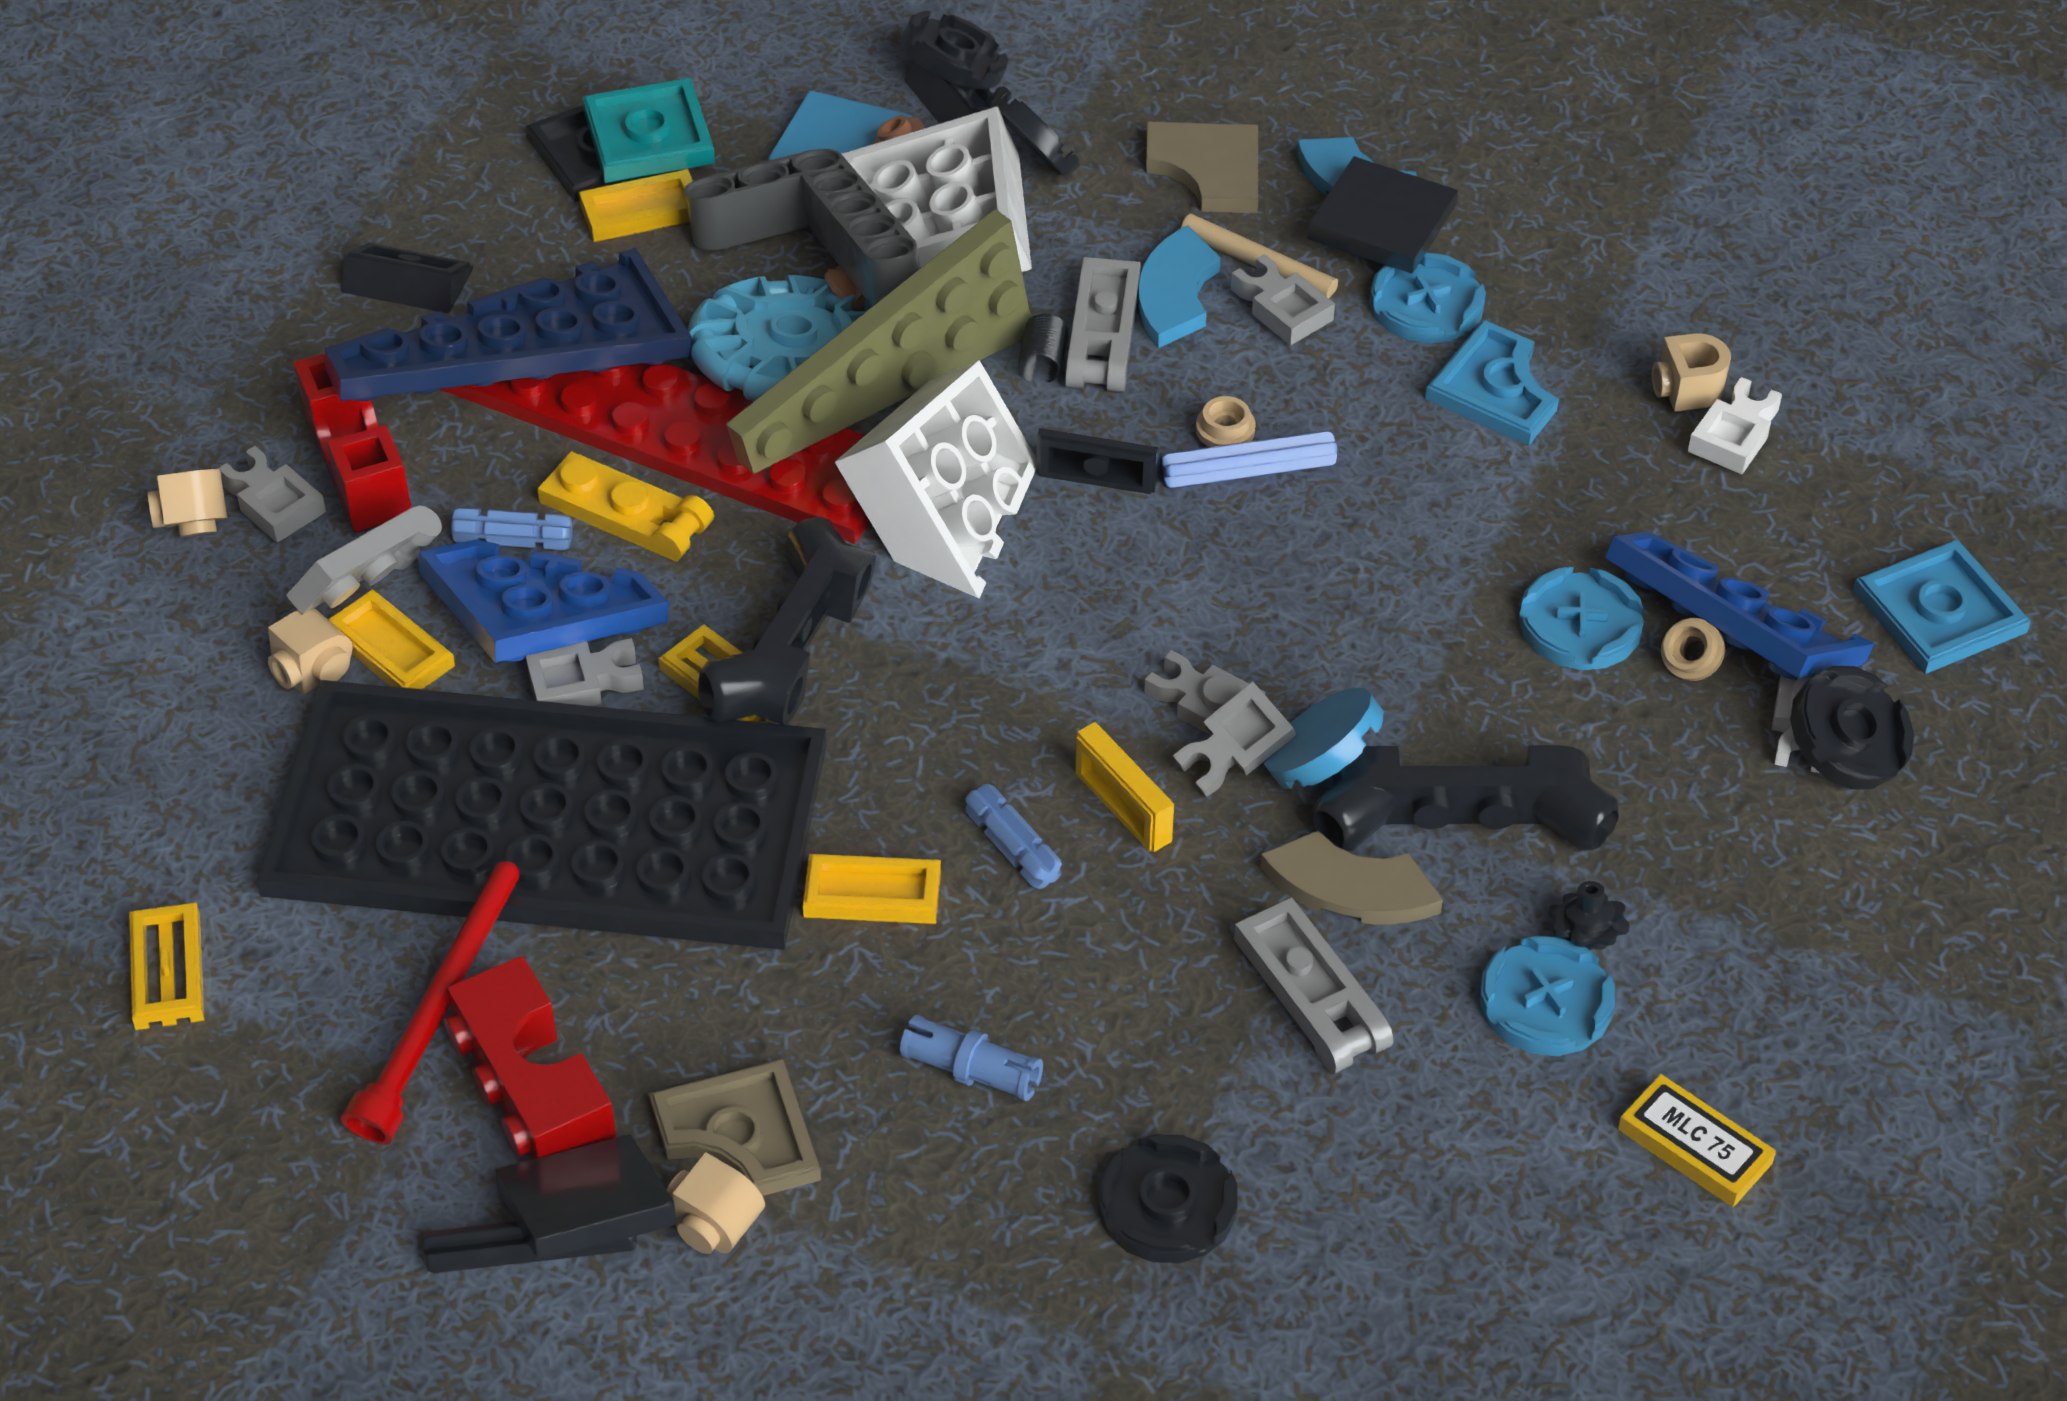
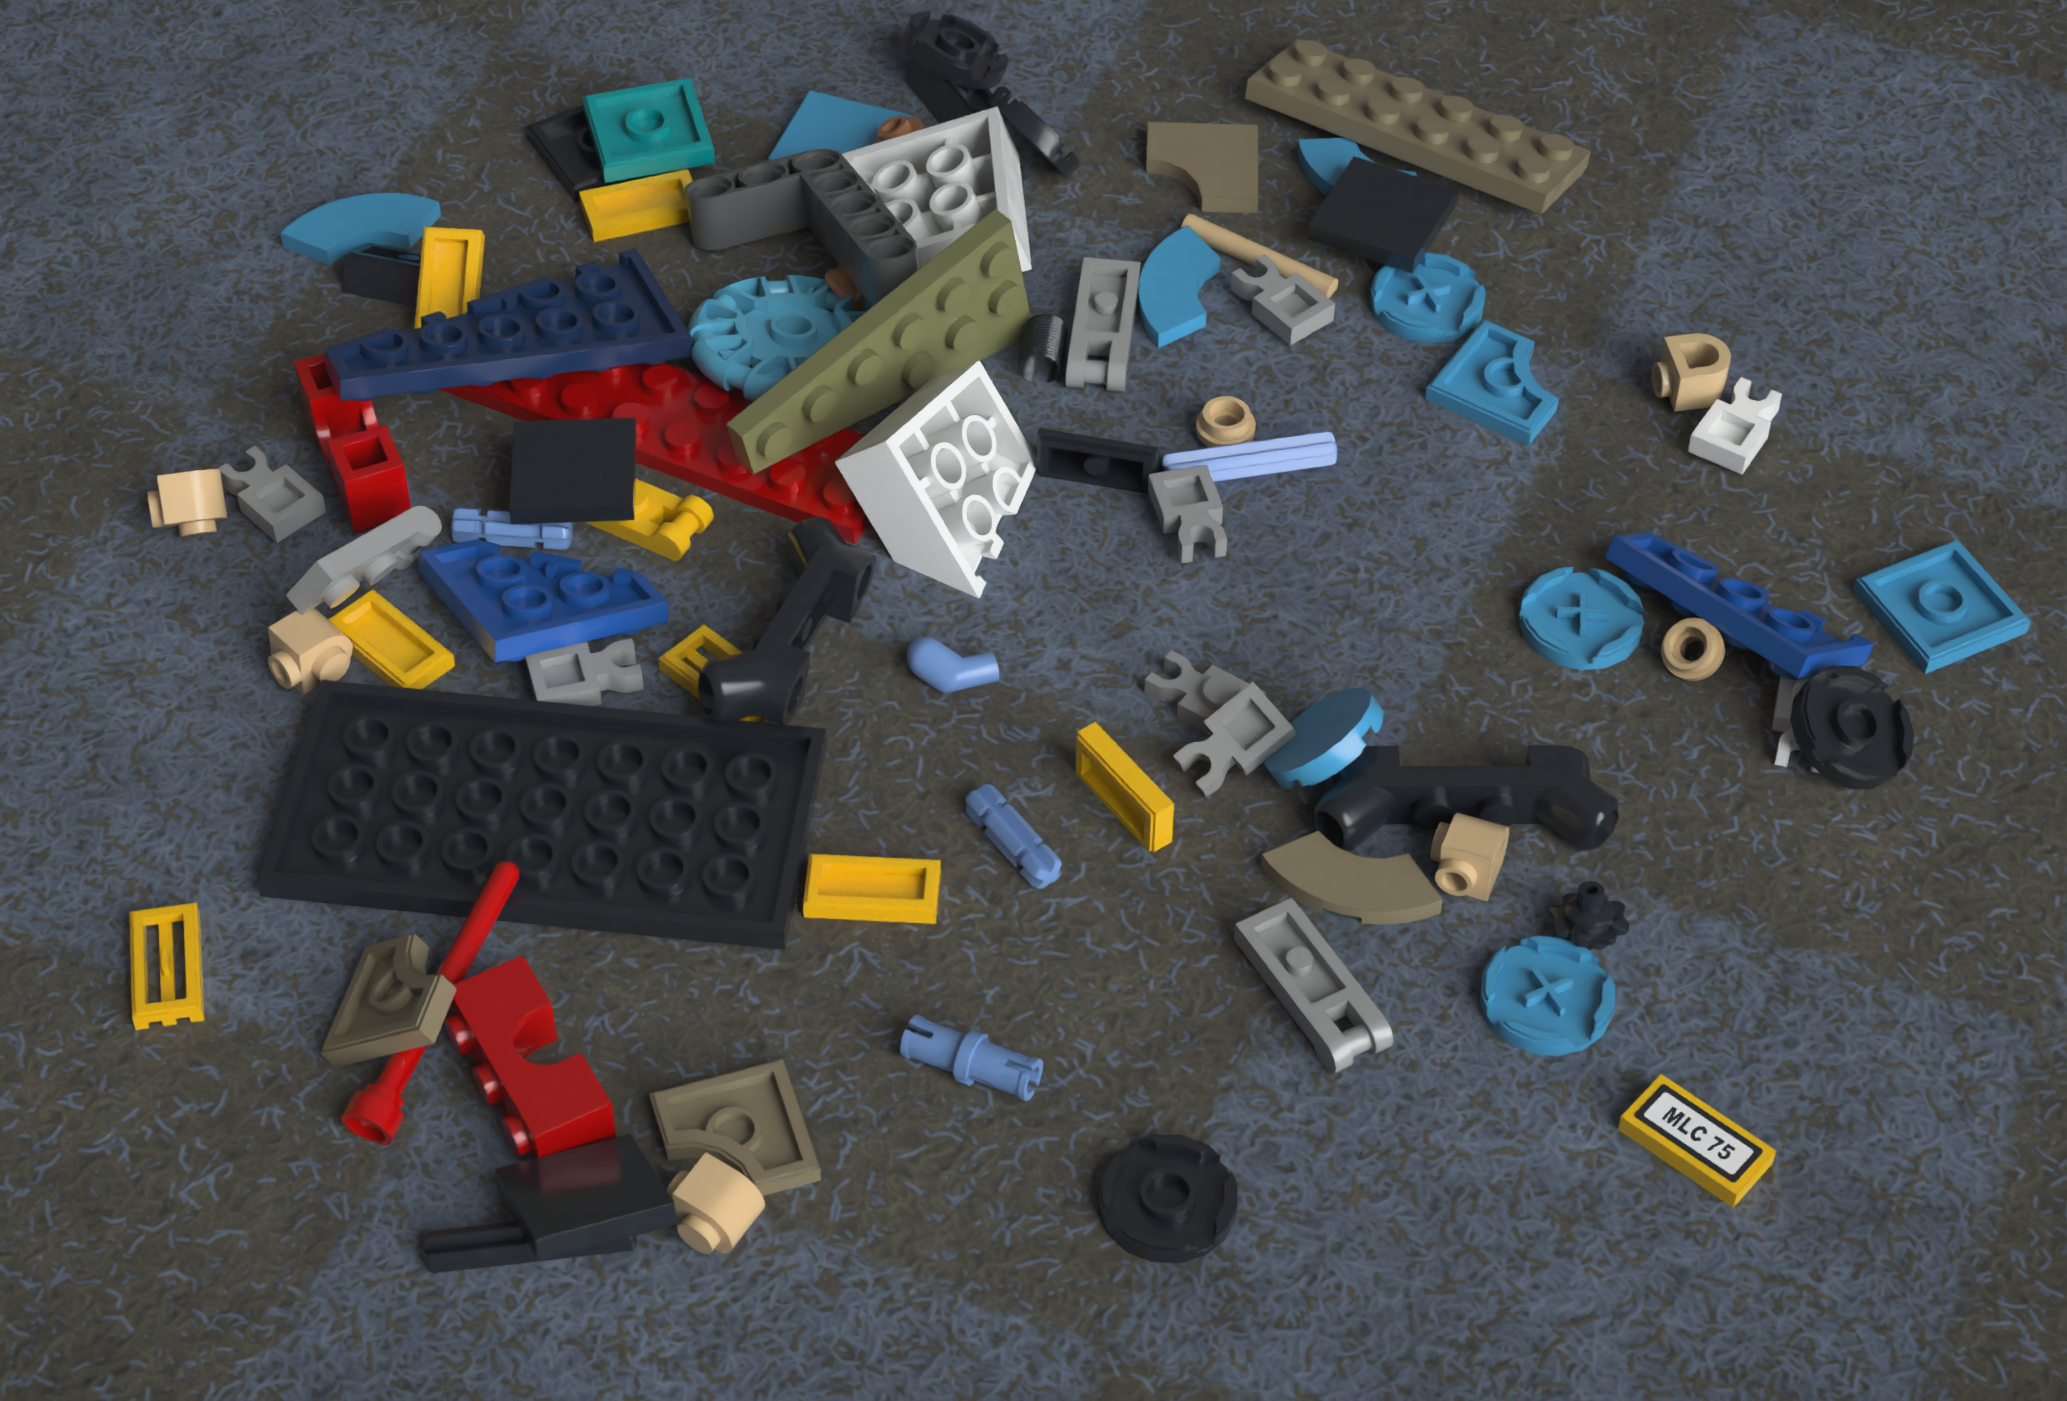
(358, 220): none -> dark azure tile
(389, 1004): none -> dark tan tile
(449, 271): none -> yellow tile
(573, 471): none -> black tile
(946, 669): none -> medium blue arm
(1191, 506): none -> light grey plate
(1419, 125): none -> dark tan plate
(1469, 855): none -> tan plate

